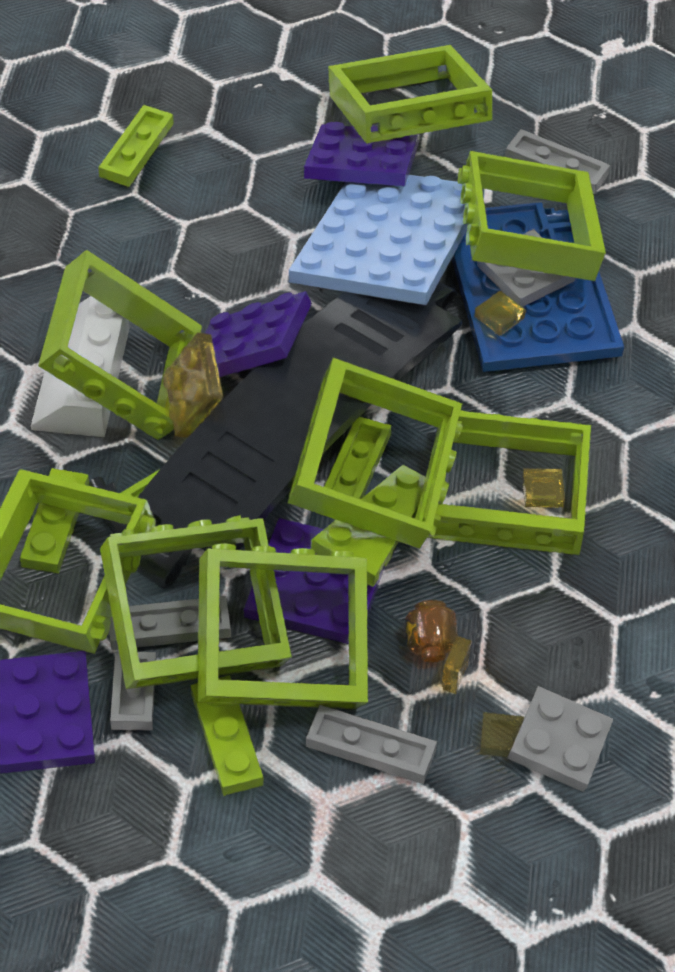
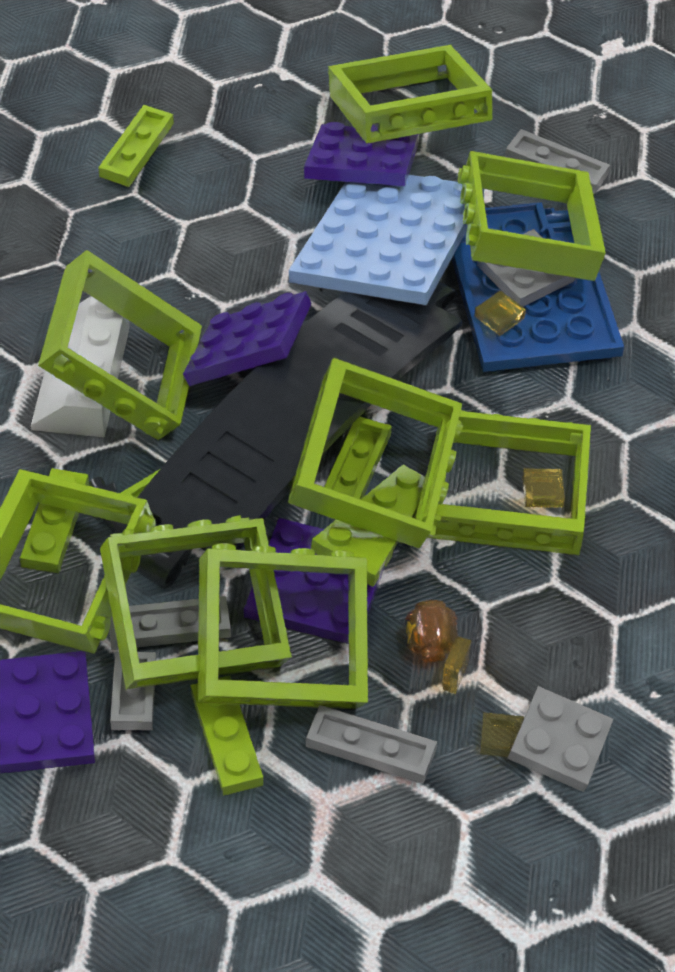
(193, 385): clear yellow plate -> none

